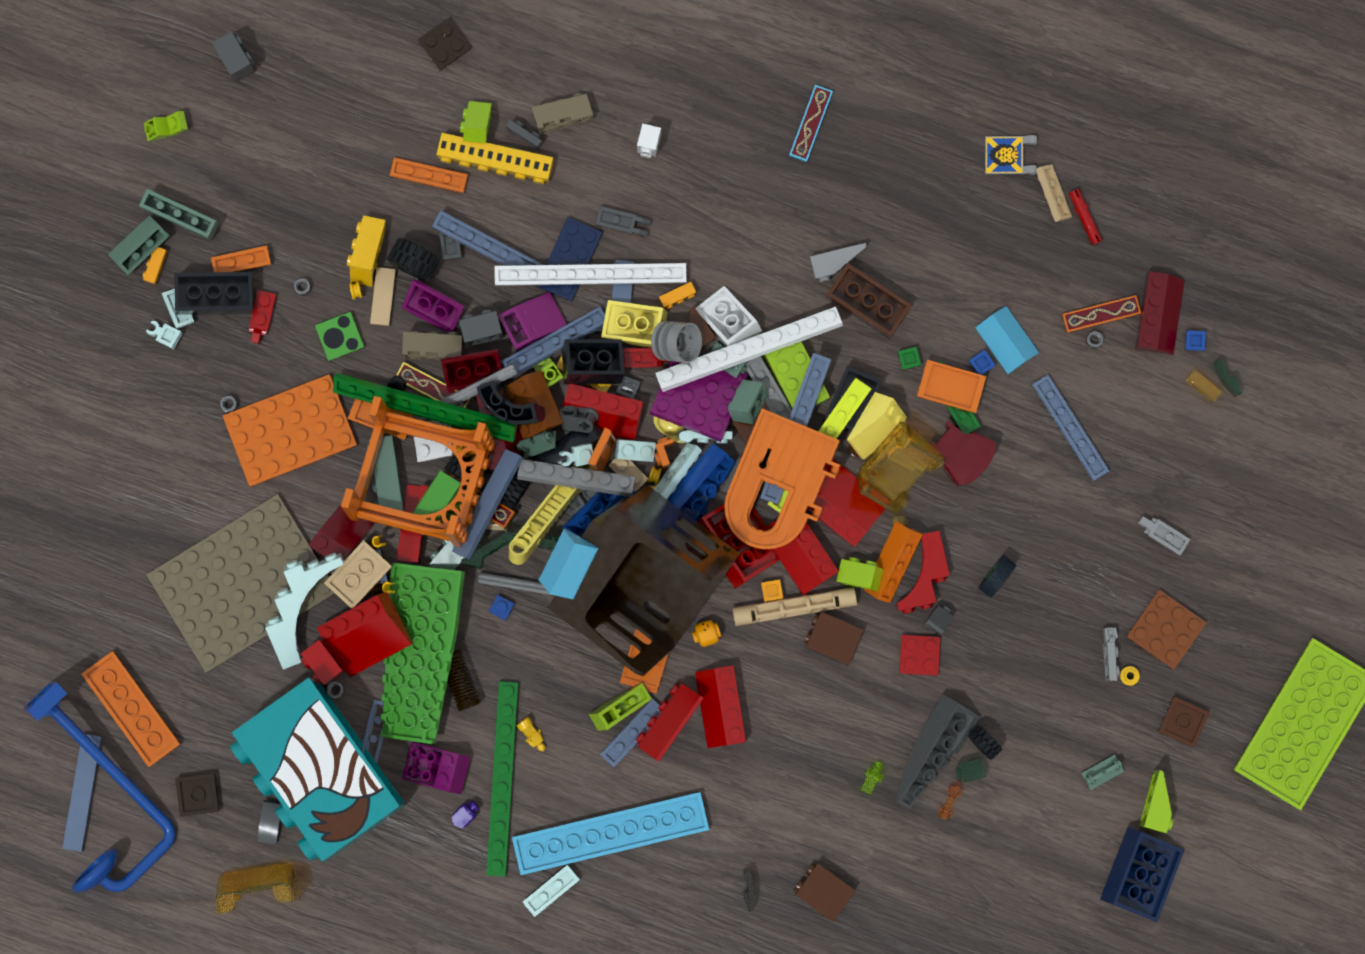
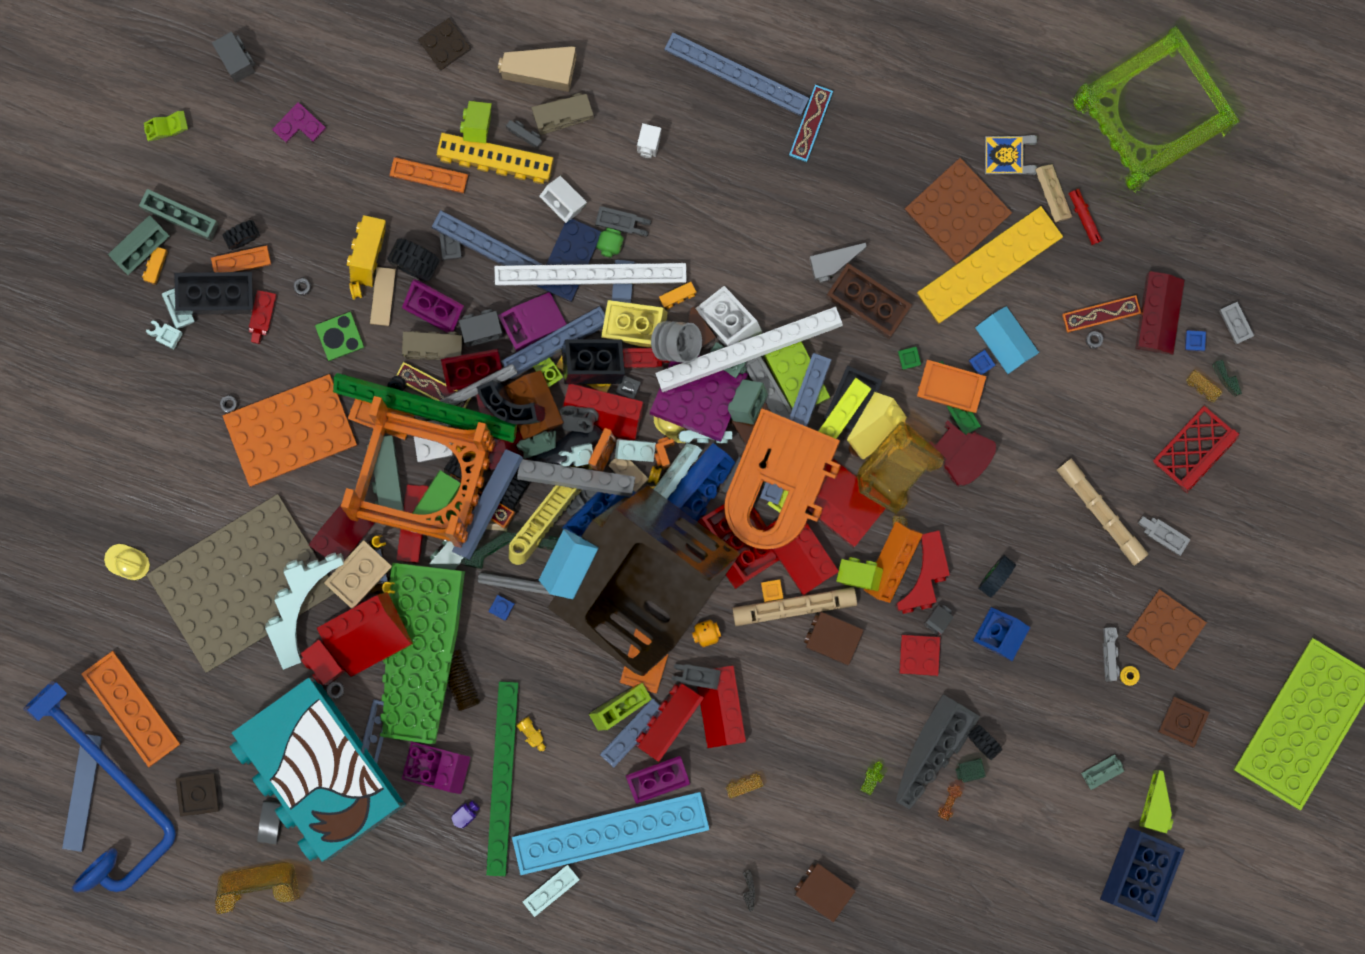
(126, 562): none -> light yellow piece
(241, 234): none -> black tyre
(298, 119): none -> magenta plate
(540, 67): none -> tan slope
(562, 199): none -> white brick
(610, 242): none -> bright green head
(657, 779): none -> magenta slope
(698, 676): none -> dark grey hinge
(736, 74): none -> sand blue plate
(744, 786): none -> clear yellow piece
(958, 211): none -> dark orange plate
(989, 265): none -> yellow plate
(1001, 633): none -> blue slope
(1070, 427): sand blue tile -> none
(1088, 100): none -> clear neon green arch
(1128, 544): none -> tan piece
(1204, 463): none -> red fence
(1236, 323): none -> light grey plate

